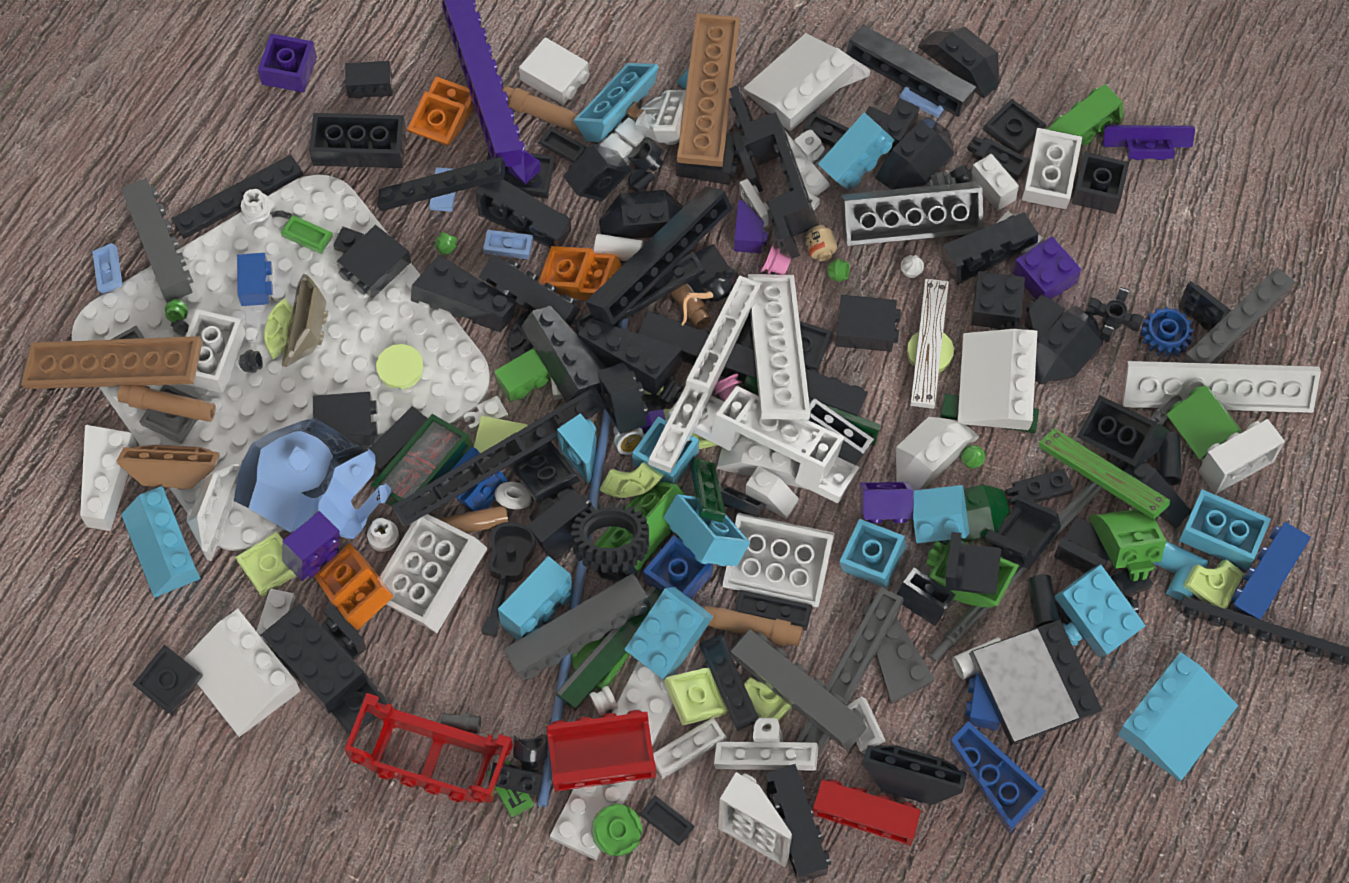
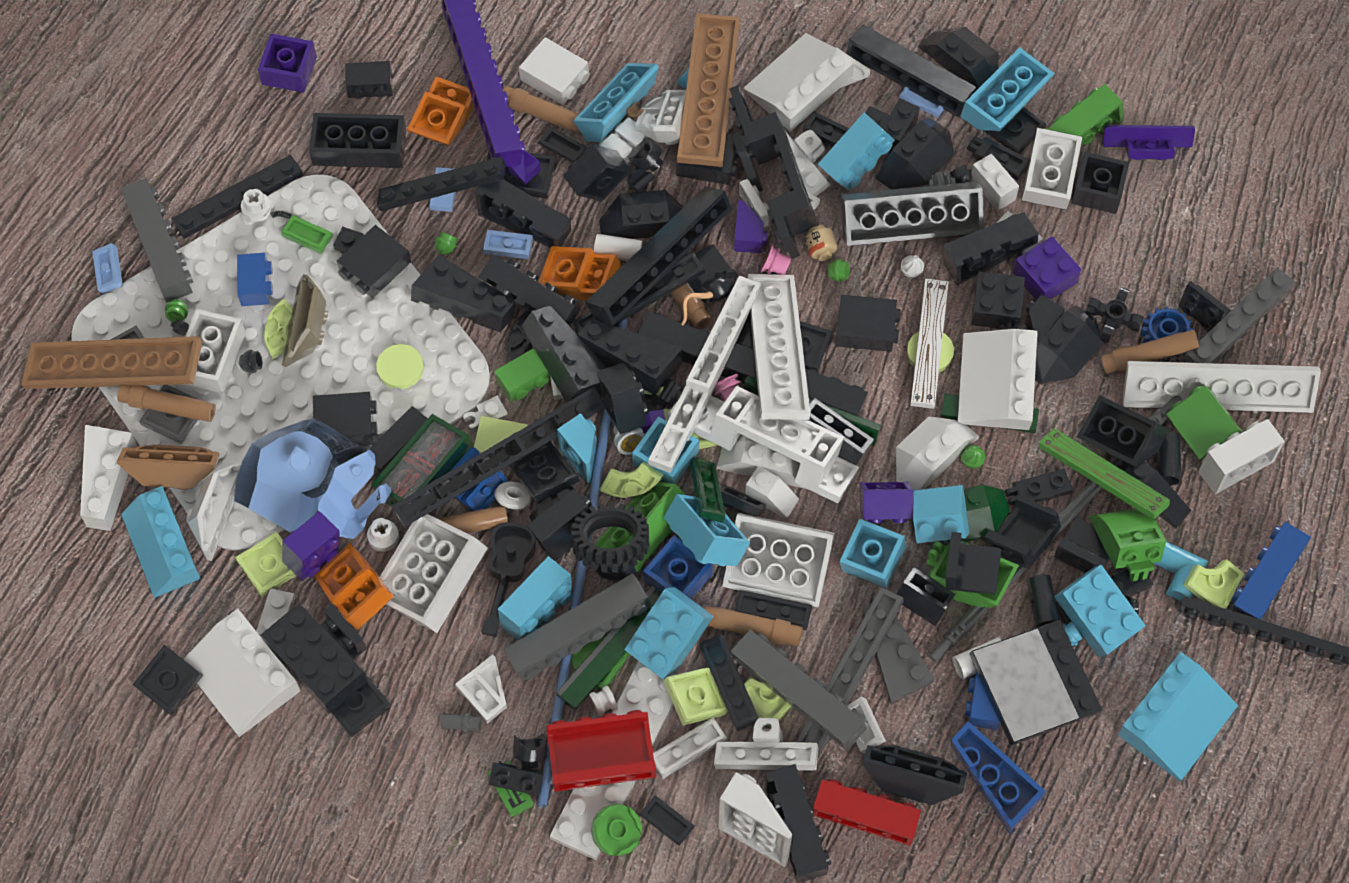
(441, 735): red windscreen -> none
(484, 689): none -> white wing
(1006, 92): none -> medium azure slope
(1150, 351): none -> medium nougat piece
(1225, 529): medium azure brick -> none

